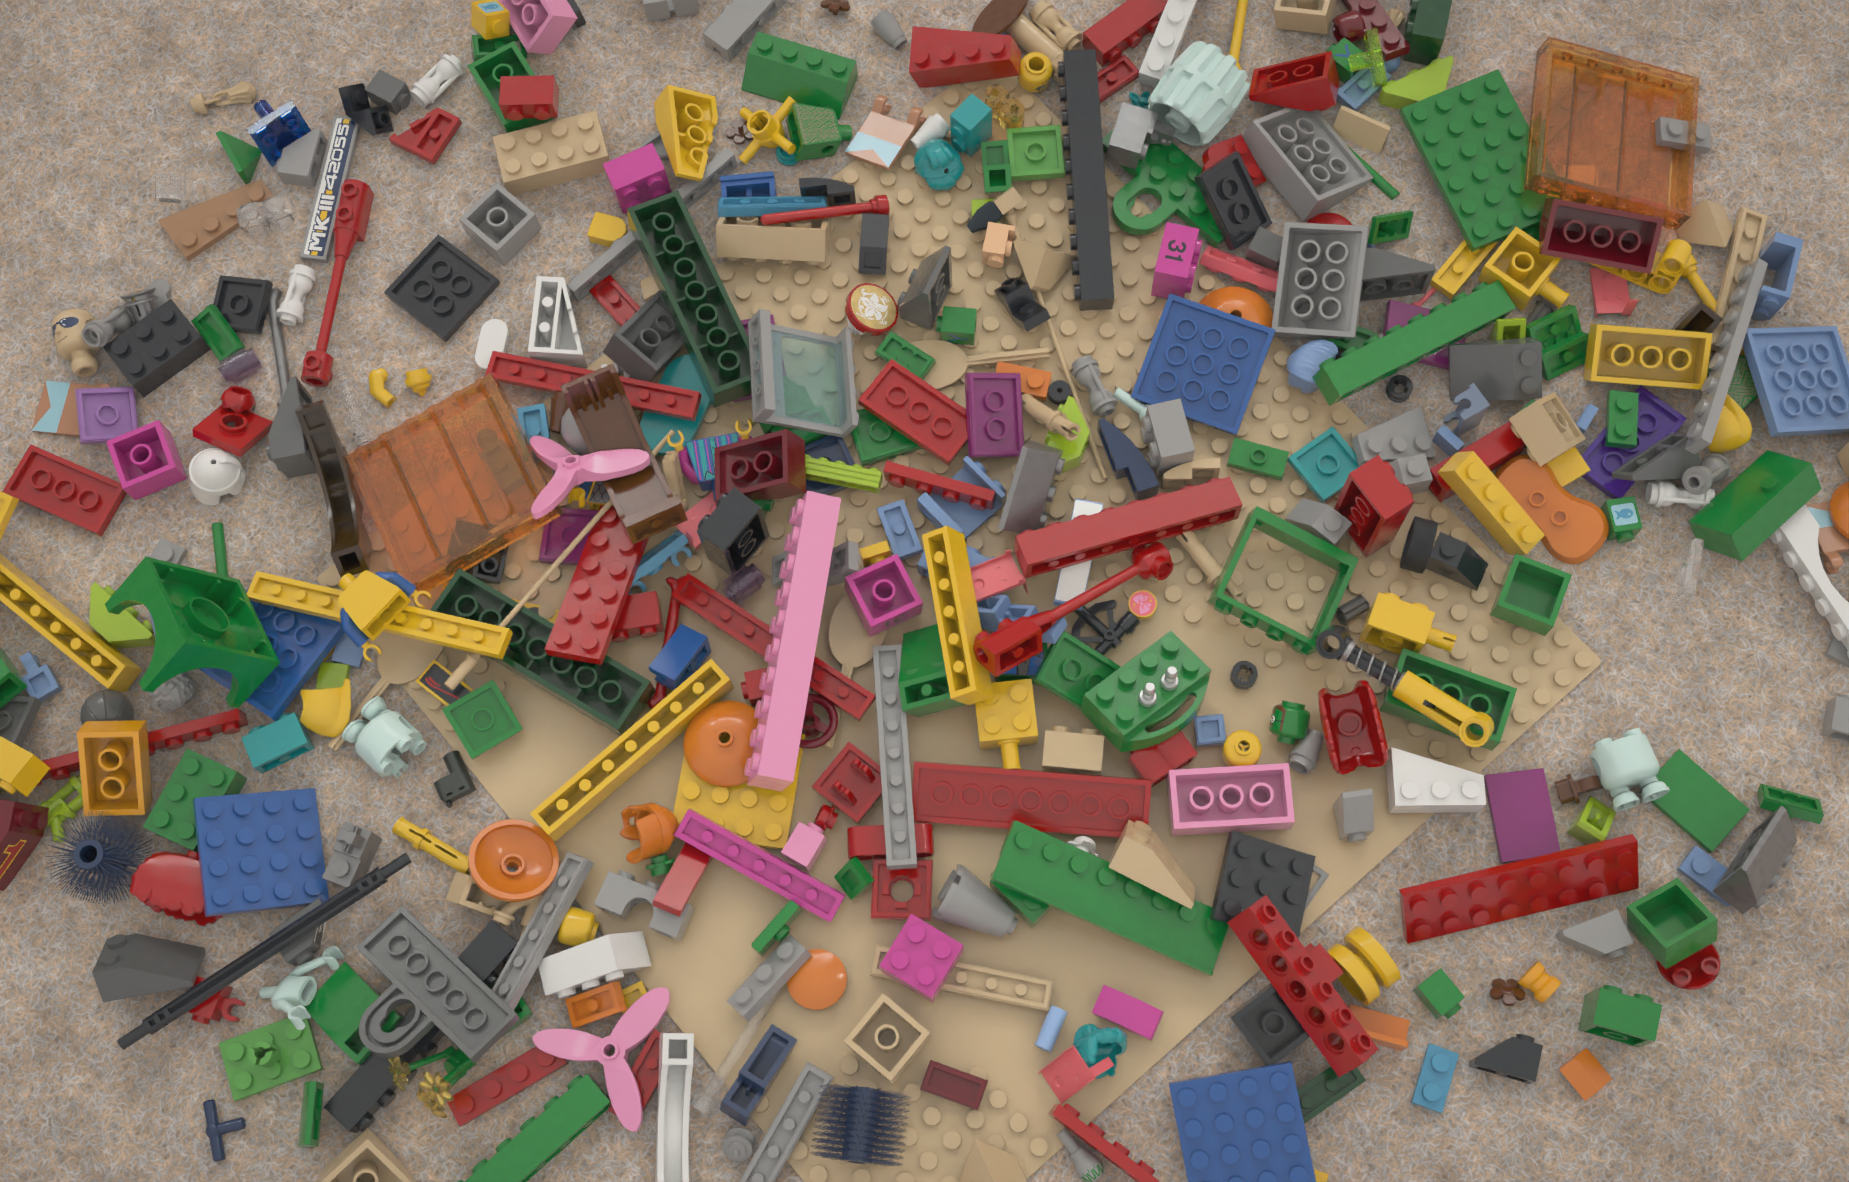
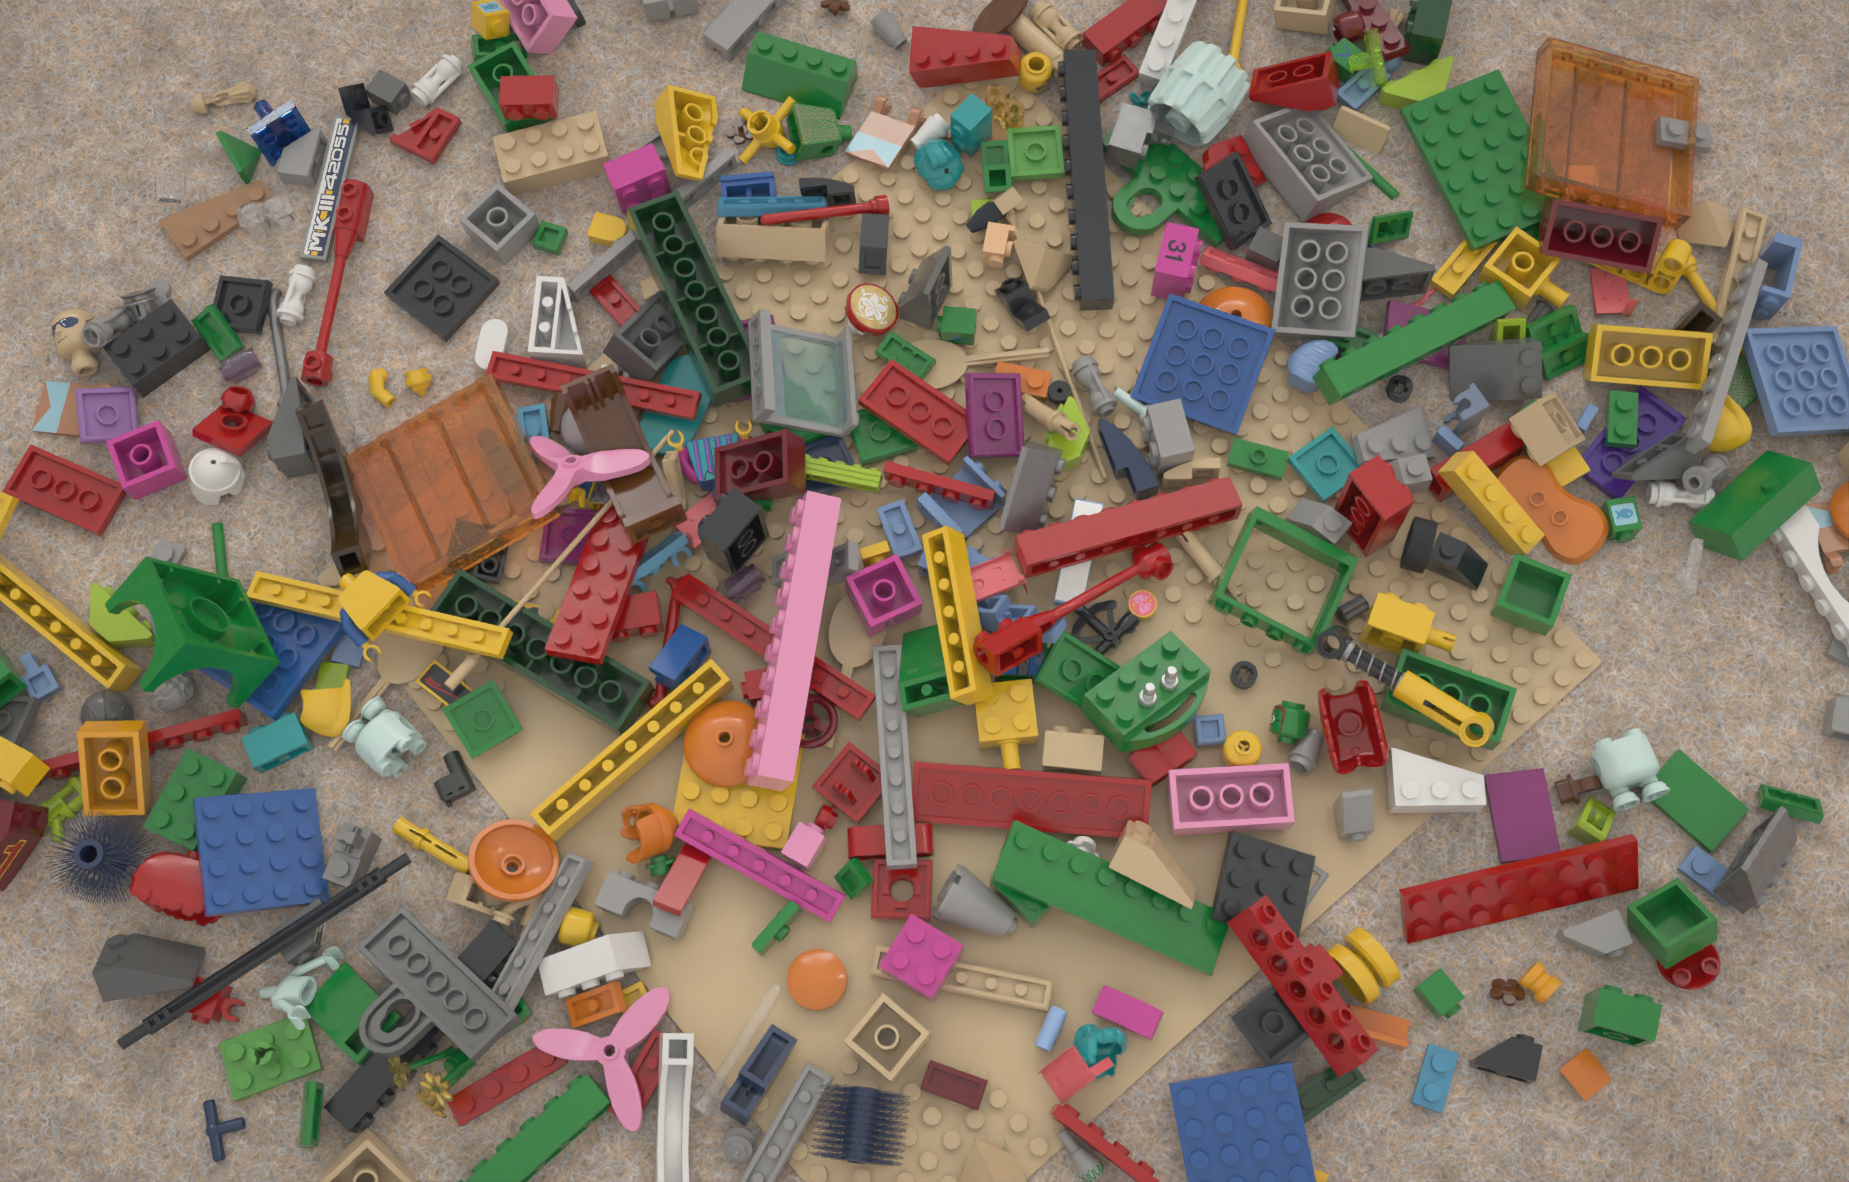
(550, 238): none -> green plate
(769, 978): light grey plate -> none

